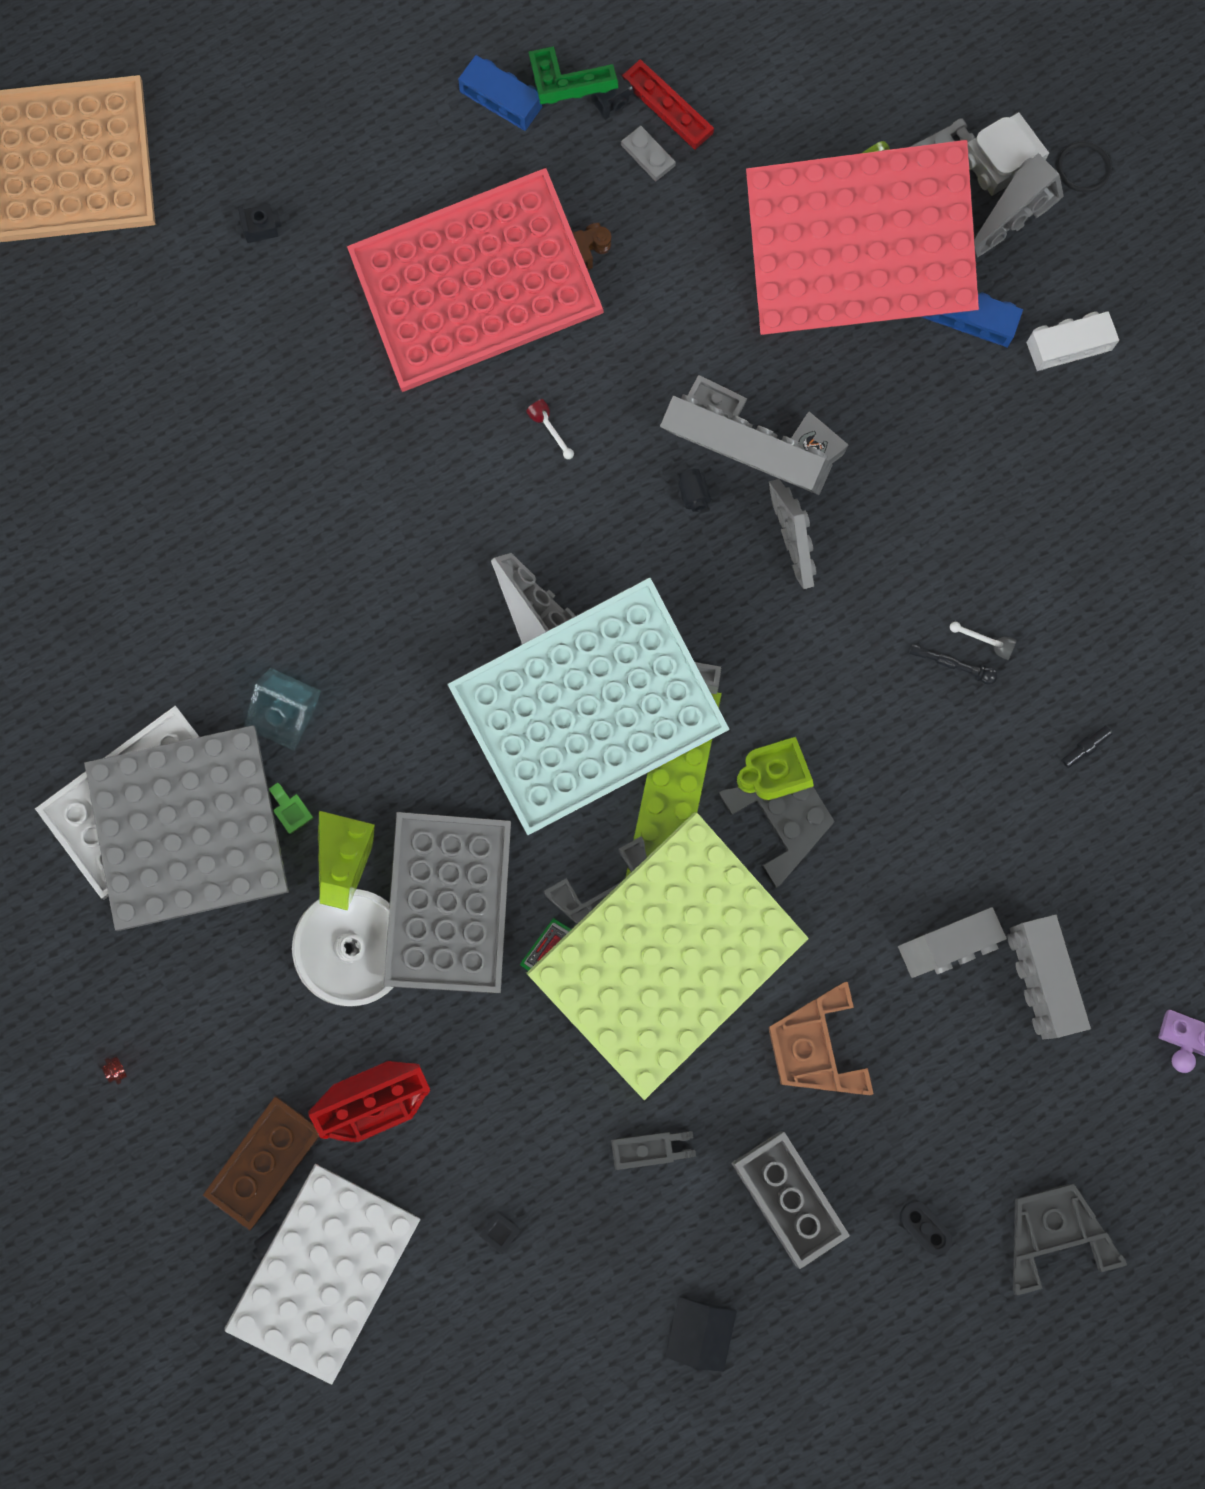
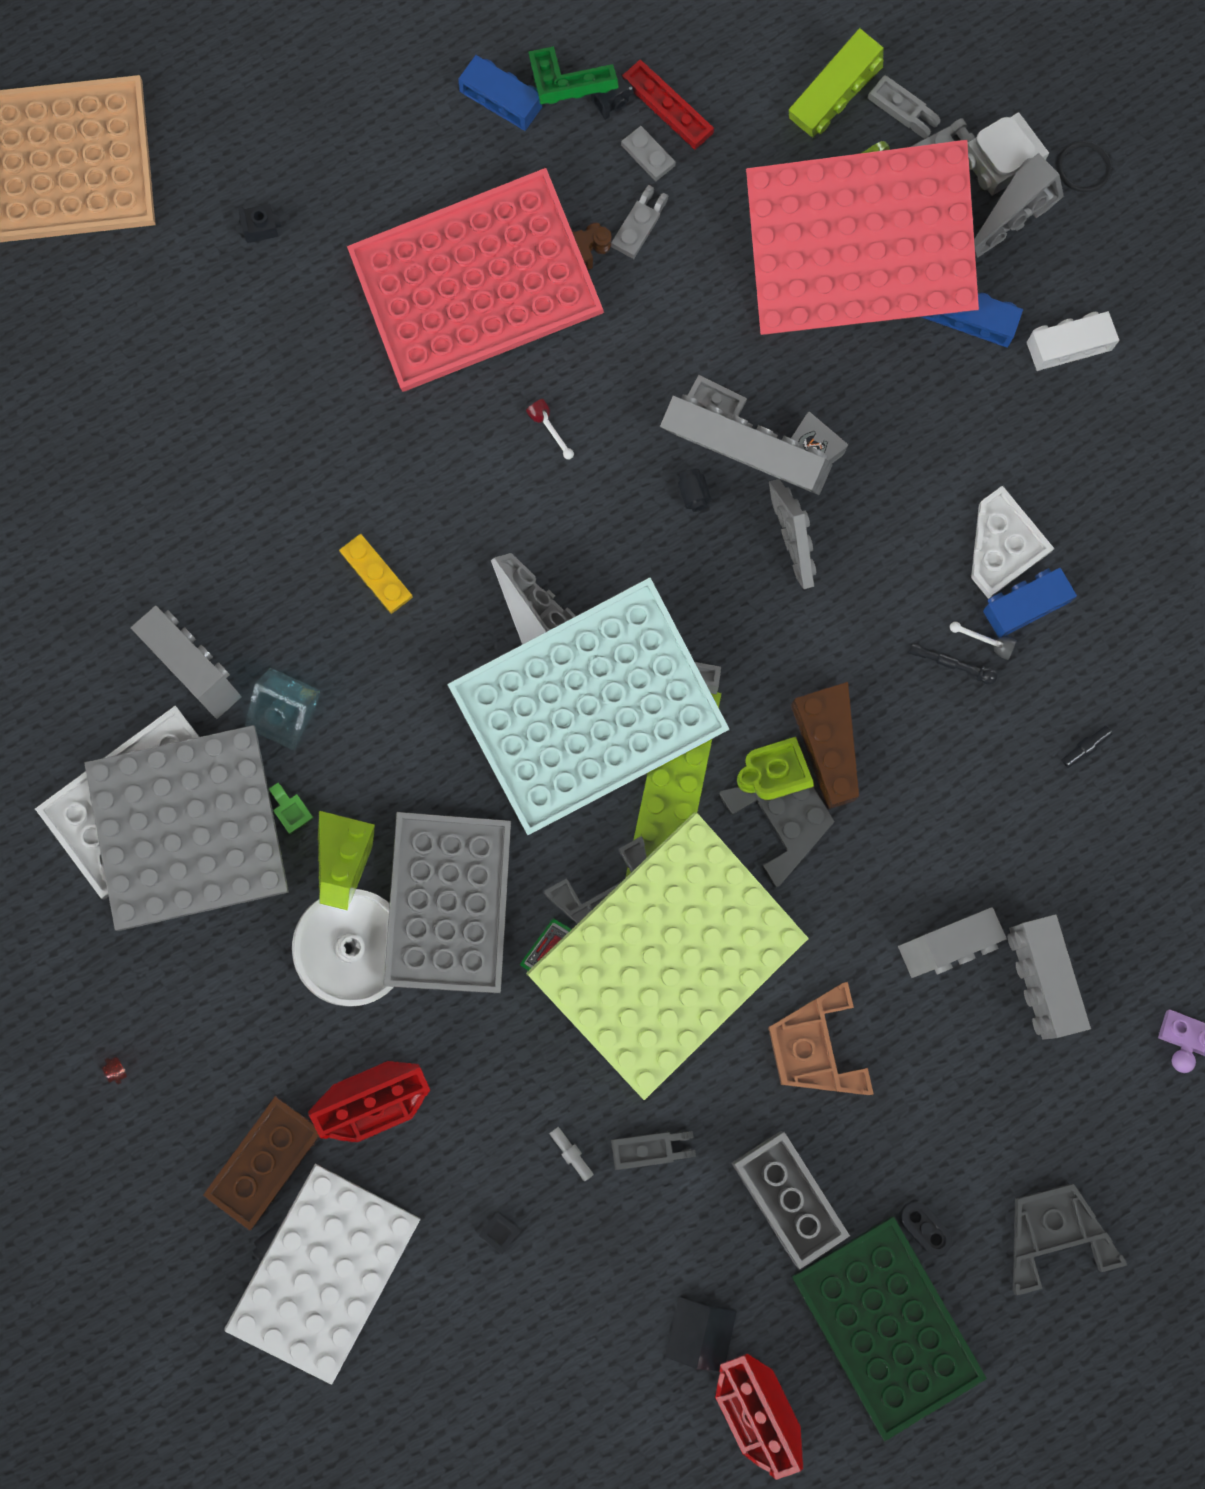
(187, 661): none -> light grey wedge
(376, 573): none -> yellow plate
(571, 1154): none -> light grey bar
(638, 224): none -> light grey hinge
(760, 1416): none -> red wedge
(829, 740): none -> reddish brown wedge
(837, 83): none -> lime wedge
(888, 1328): none -> dark green plate
(903, 106): none -> light grey hinge
(1004, 543): none -> white plate
(1029, 601): none -> blue brick

